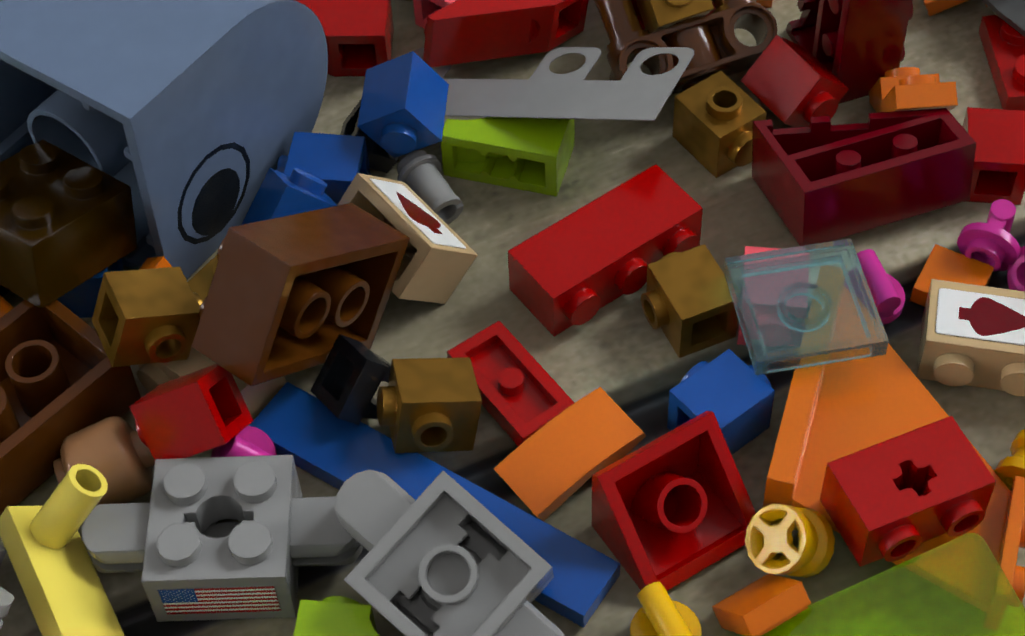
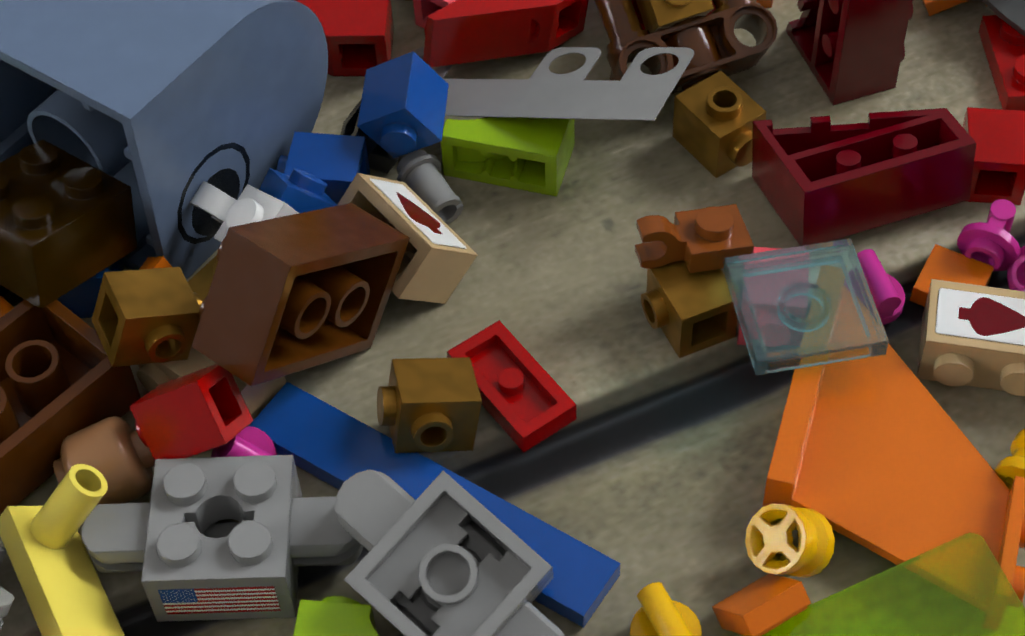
(250, 207): none -> white plate
(351, 380): black tile -> none
(568, 452): orange slope -> none
(603, 249): red brick -> none
(672, 504): red slope -> none
(697, 236): none -> dark orange plate
(731, 391): blue brick -> none
(794, 83): red brick -> none
(907, 492): red brick -> none
(908, 90): orange slope -> none

